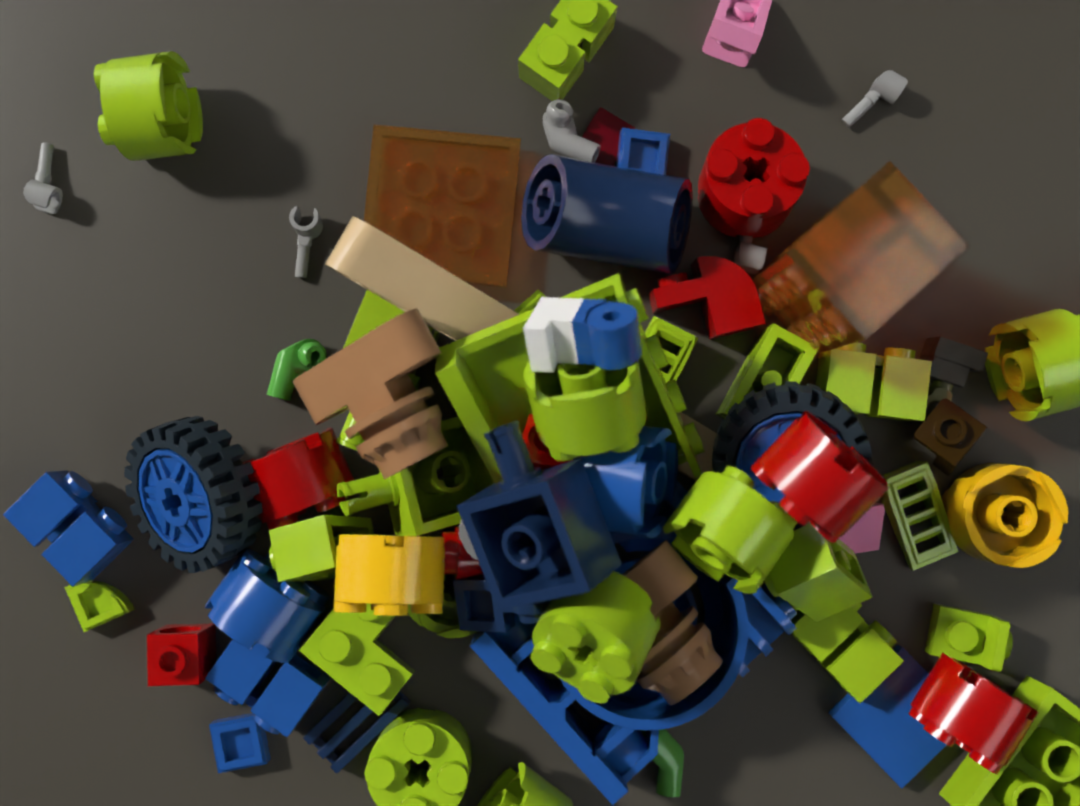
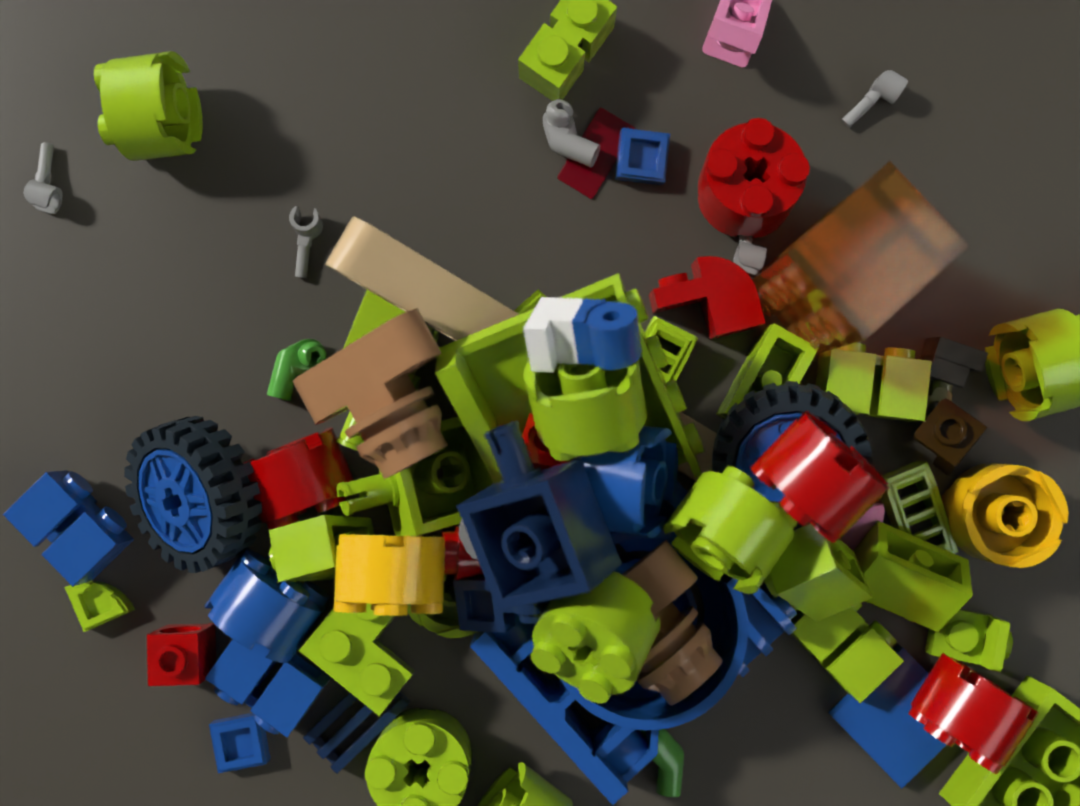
(446, 197): clear orange plate -> none
(607, 213): dark blue brick -> none
(913, 576): none -> lime brick

